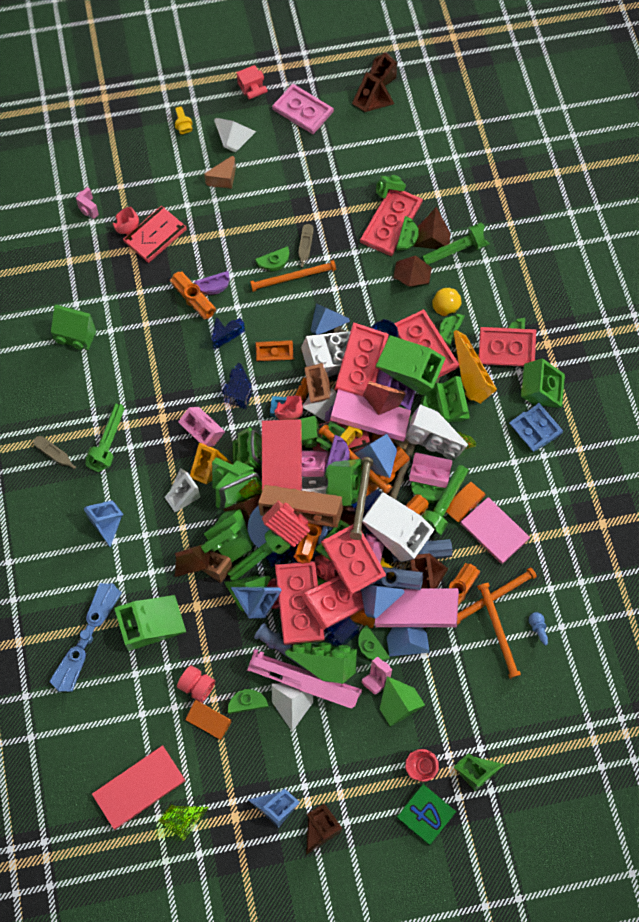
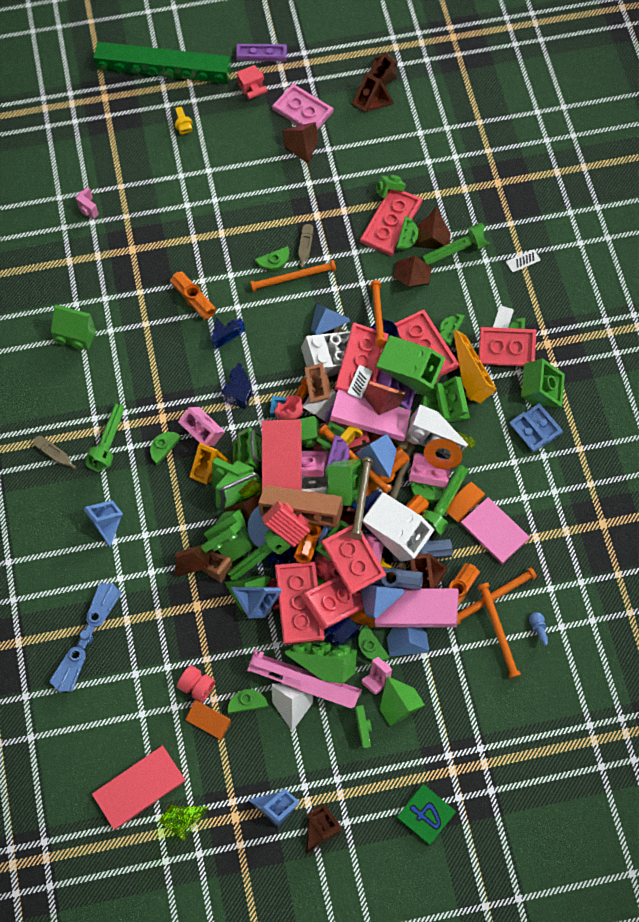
(126, 221): coral hair -> none
(149, 621): bright green slope -> none
(154, 234): coral tile -> none
(162, 62): none -> green brick
(163, 445): none -> bright green plate
(182, 491): white slope -> none
(213, 284): medium lavender plate -> none
(222, 174): nougat slope -> none
(233, 134): white slope -> none
(261, 52): none -> medium lavender tile
(273, 640): sand blue pin -> none
(274, 350): orange slope -> none
(301, 140): none -> copper slope
(360, 381): none -> white sticker
(364, 726): none -> bright green plate
(380, 341): none -> orange bar
(422, 765): coral hair -> none
(433, 446): none -> orange piece
(446, 301): yellow hair -> none
(477, 770): bright green slope -> none
(503, 317): none -> white sticker
(523, 260): none -> white sticker

